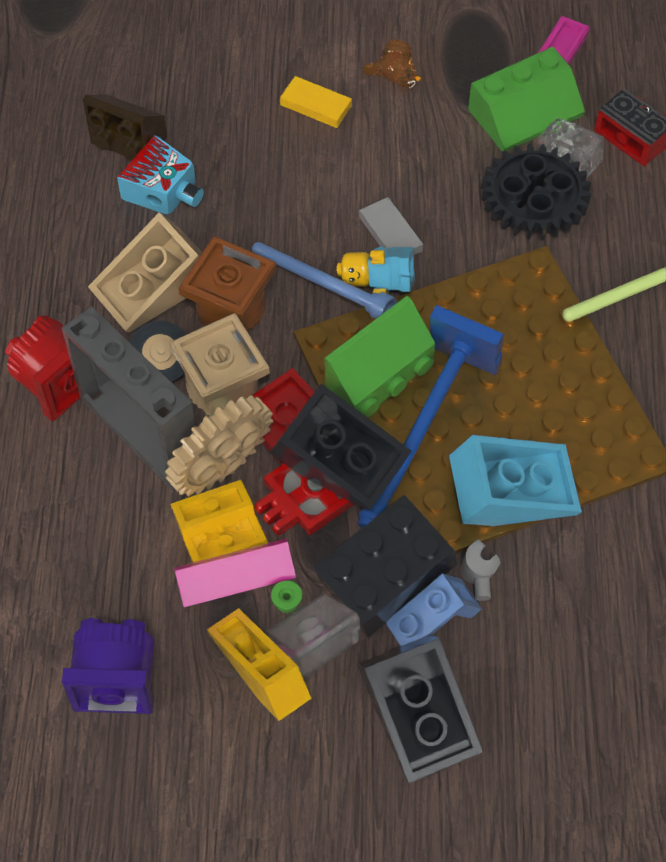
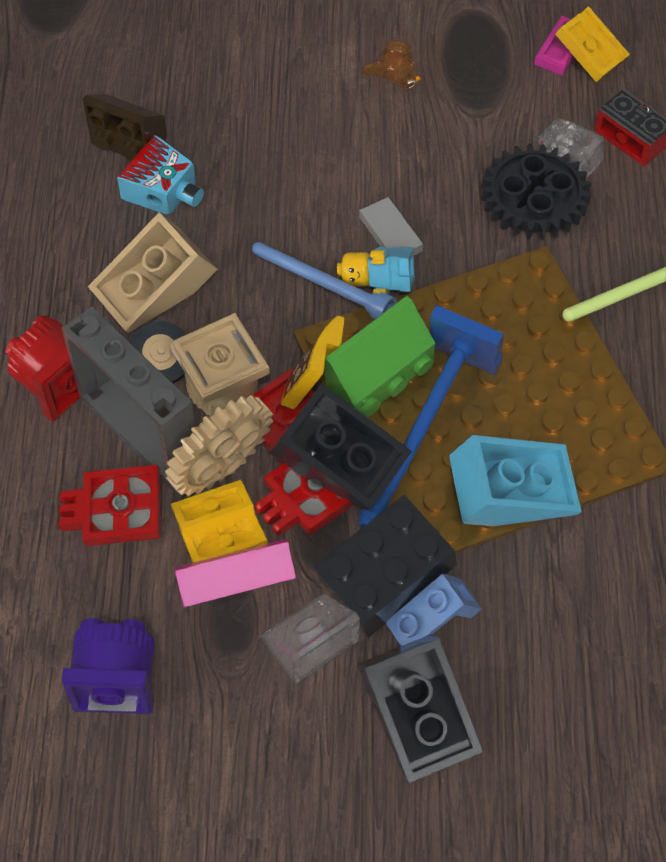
(114, 506): none -> red piece
(228, 282): dark orange piece -> none
(261, 664): yellow slope -> none
(286, 590): bright green piece -> none
(312, 363): none -> yellow slope
(316, 101): yellow tile -> none
(479, 571): light grey piece -> none
(525, 99): bright green slope -> none
(592, 44): none -> yellow plate

